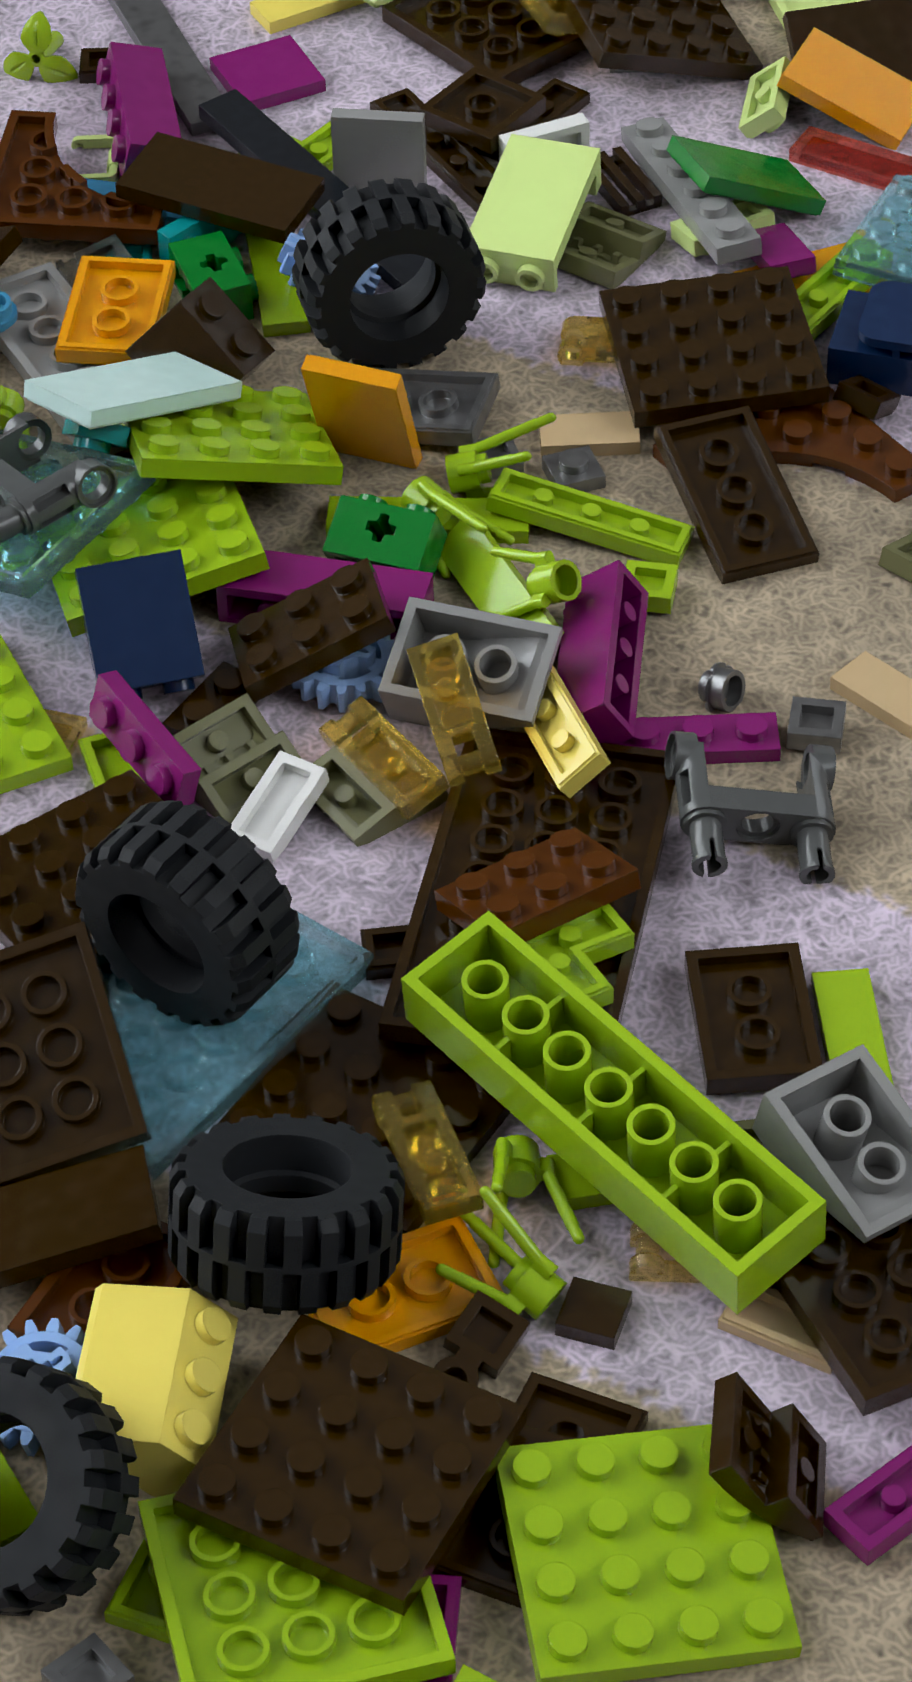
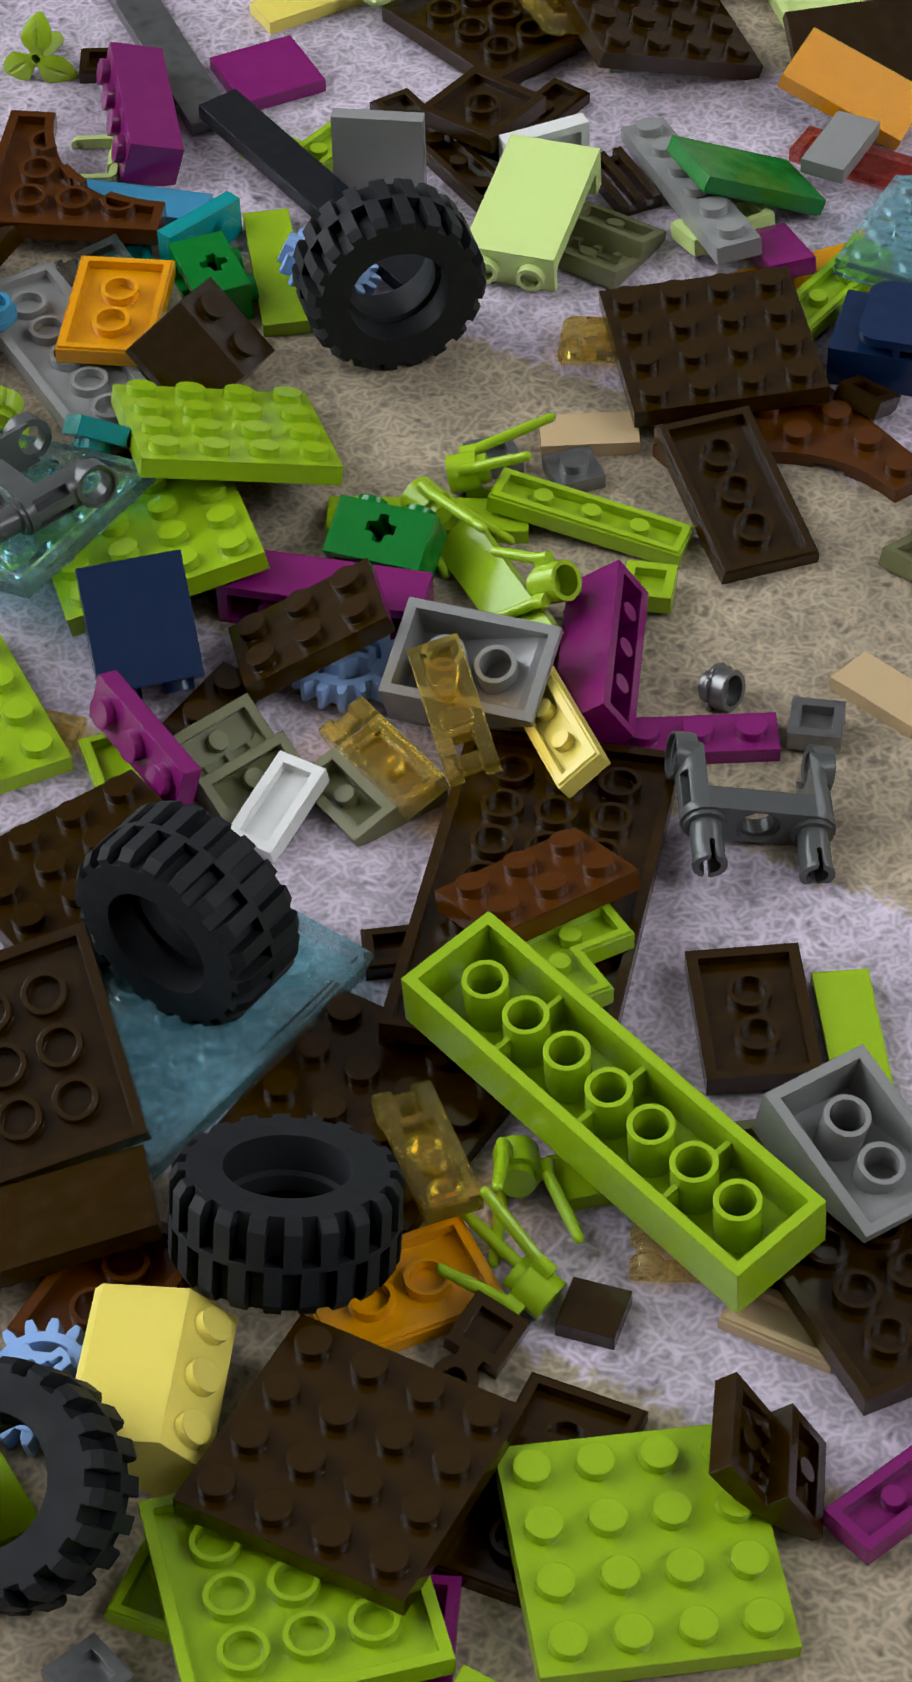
(132, 390): light aqua tile -> none
(220, 187): dark brown tile -> none
(362, 410): light orange tile -> none
(449, 405): flat silver tile -> none
(765, 102): yellowish green plate -> none
(840, 147): none -> light grey tile

